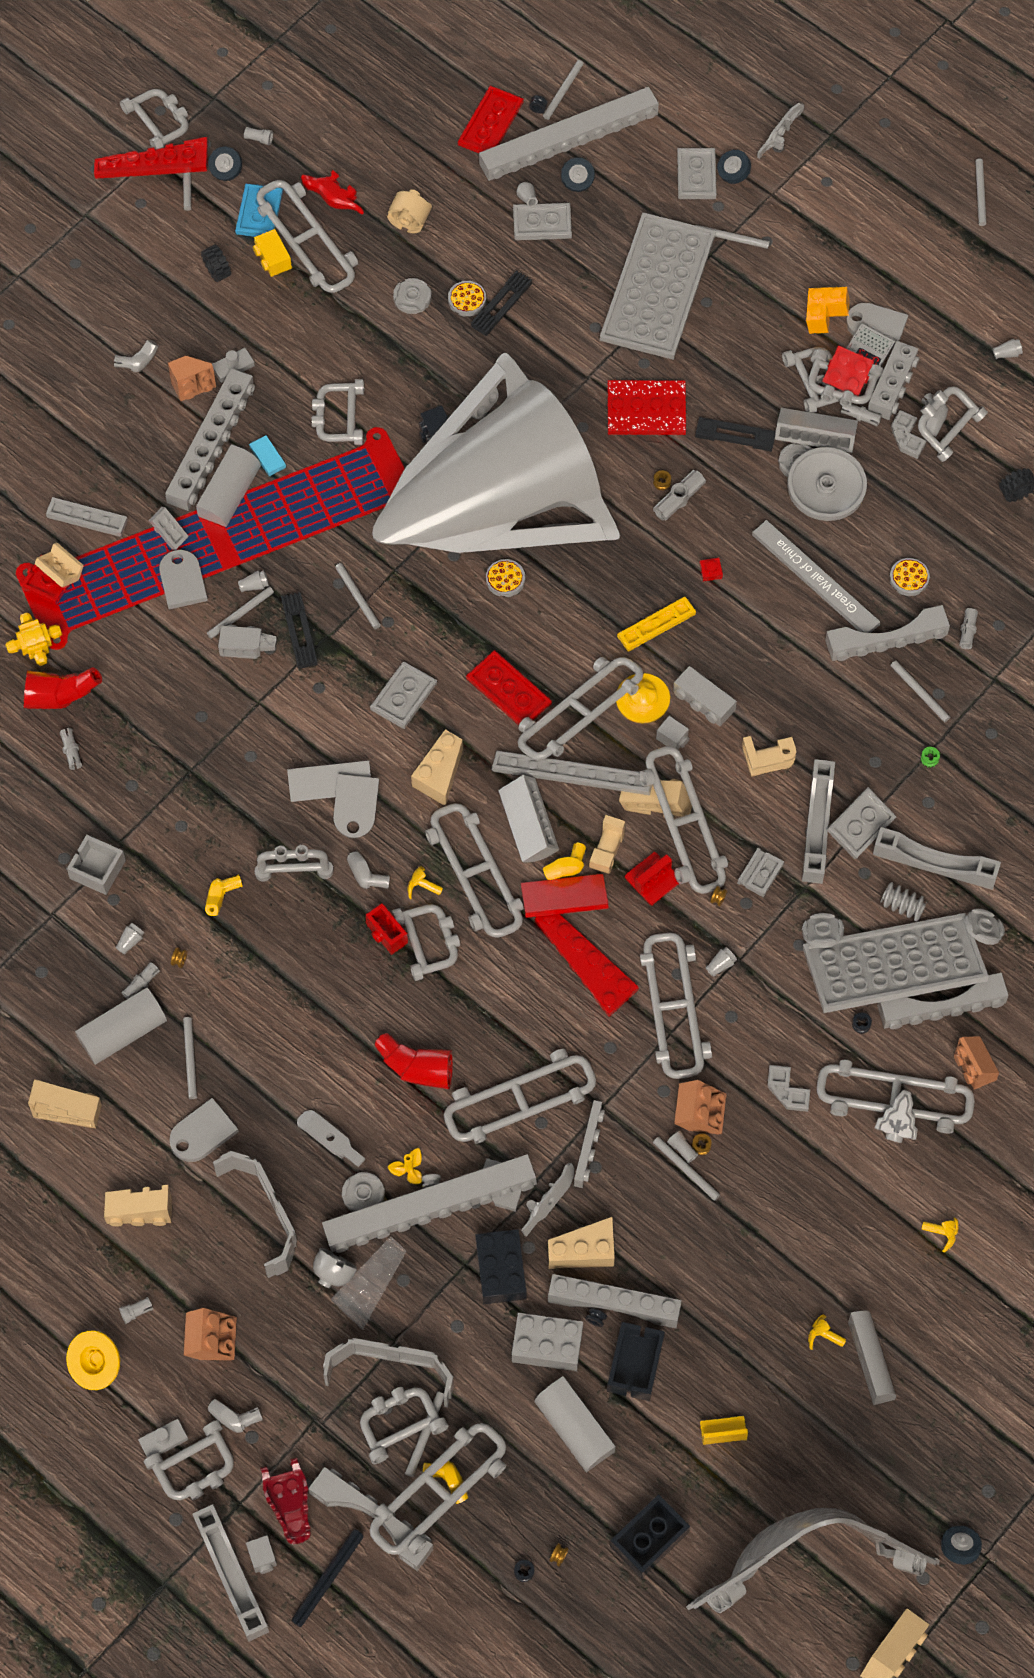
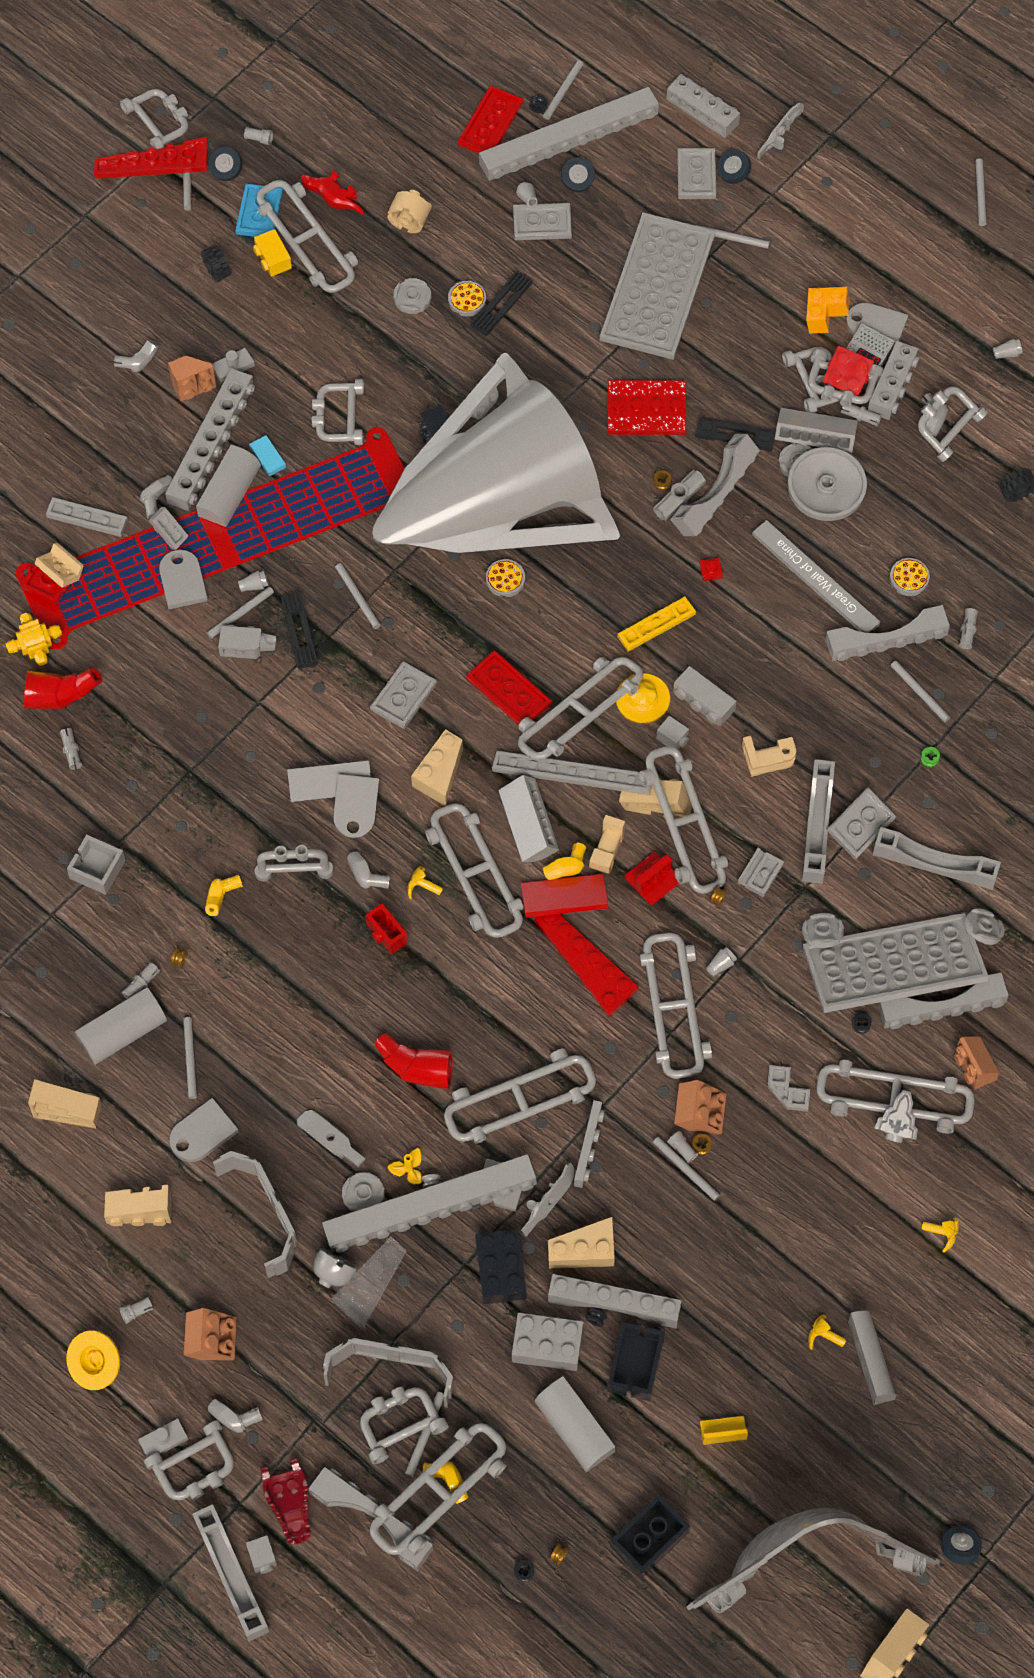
(129, 938): light grey cone -> none
(152, 492): none -> light grey arm
(327, 1578): black axle -> none
(445, 924): light grey bar -> none
(703, 106): none -> light grey brick
(736, 458): none -> light grey arch
(904, 902): light grey piece -> none
(907, 442): light grey tile -> none

